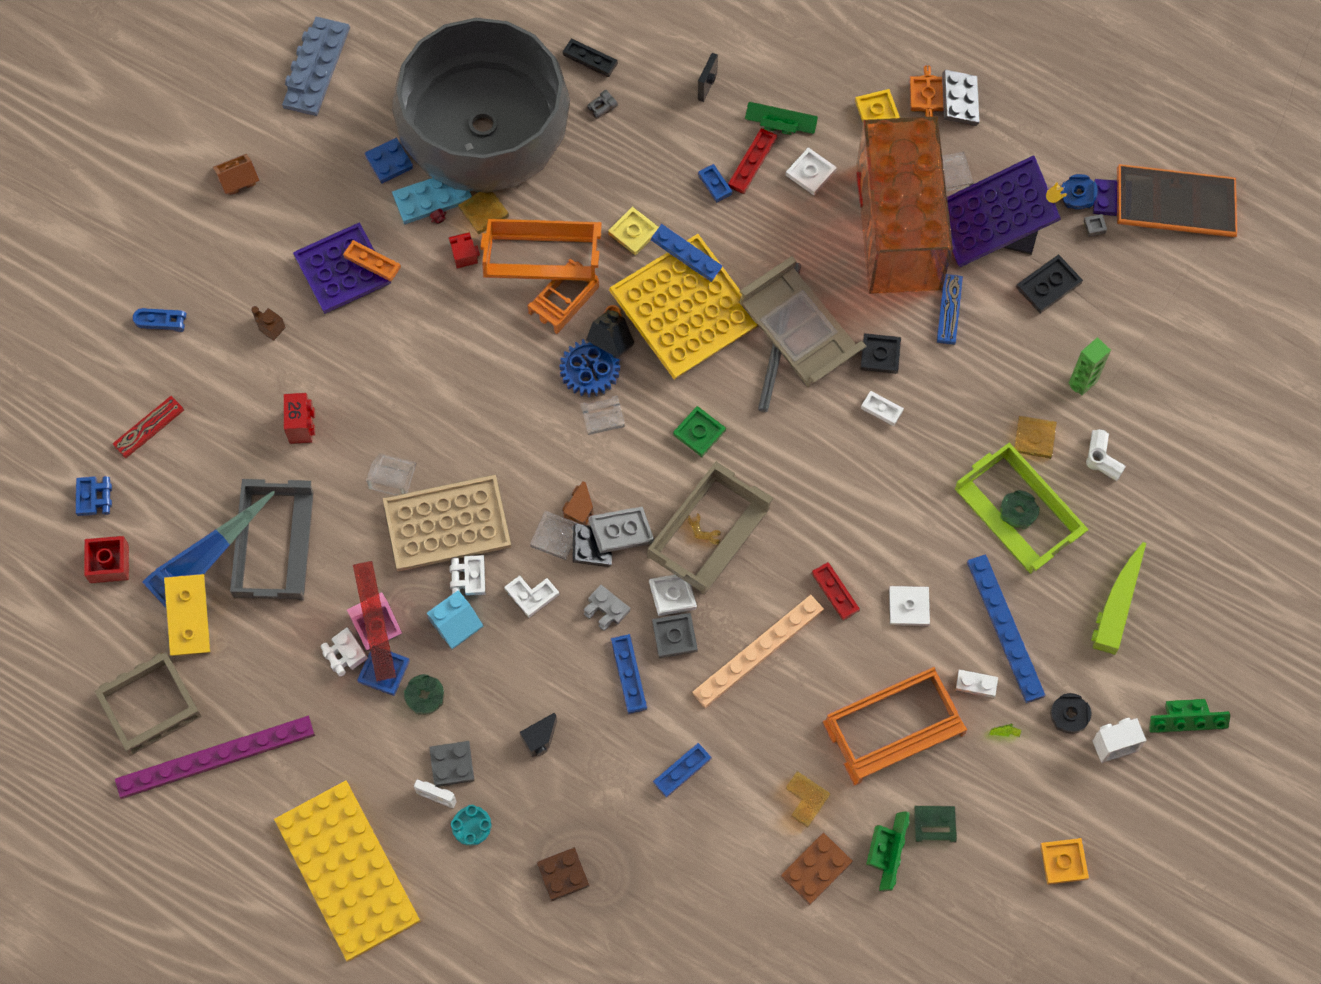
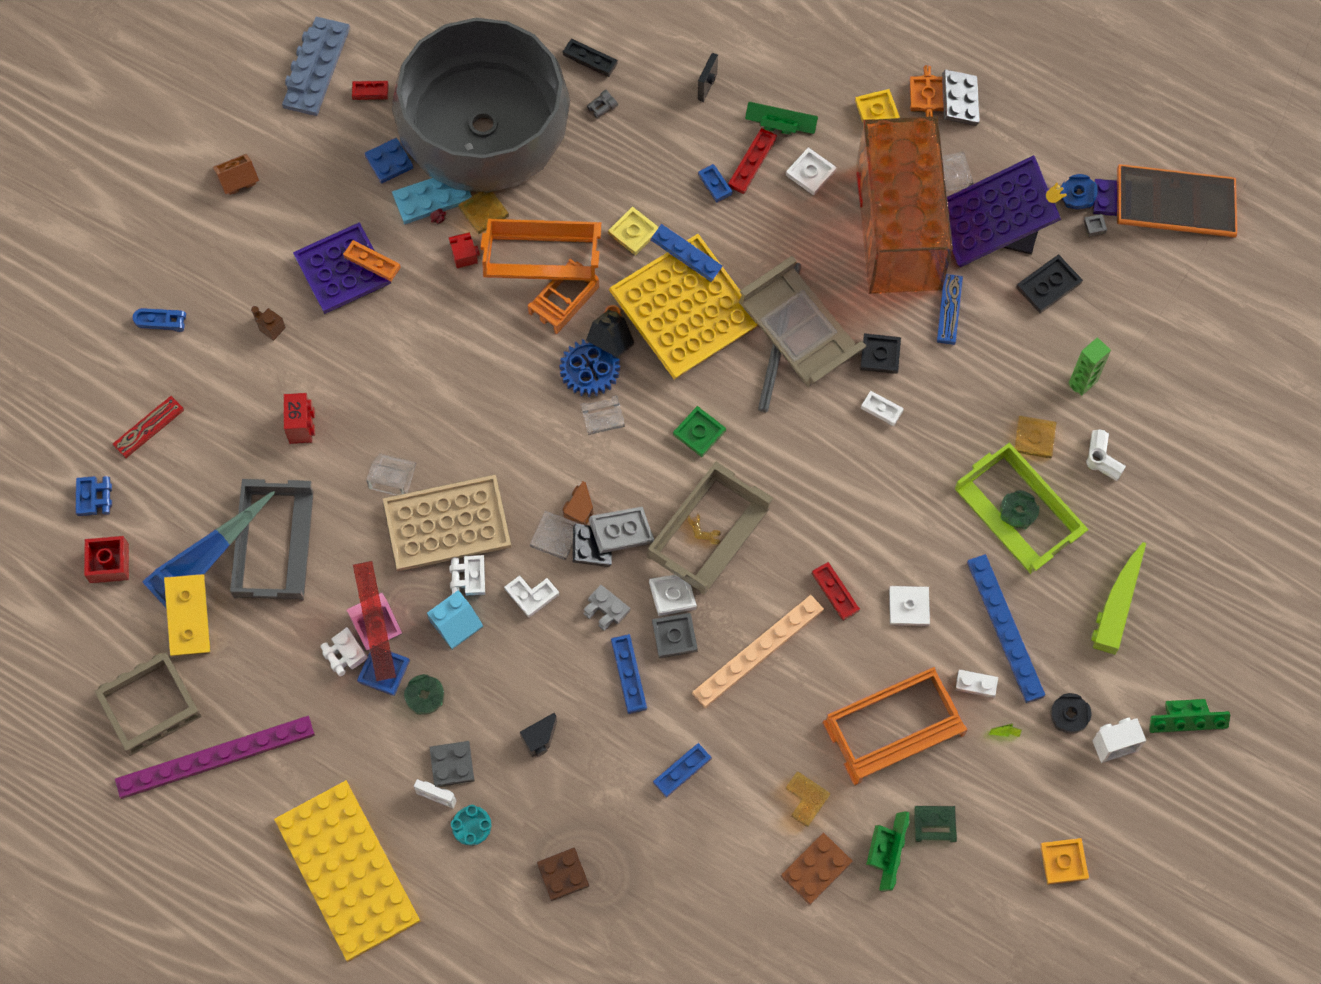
(370, 90): none -> red plate

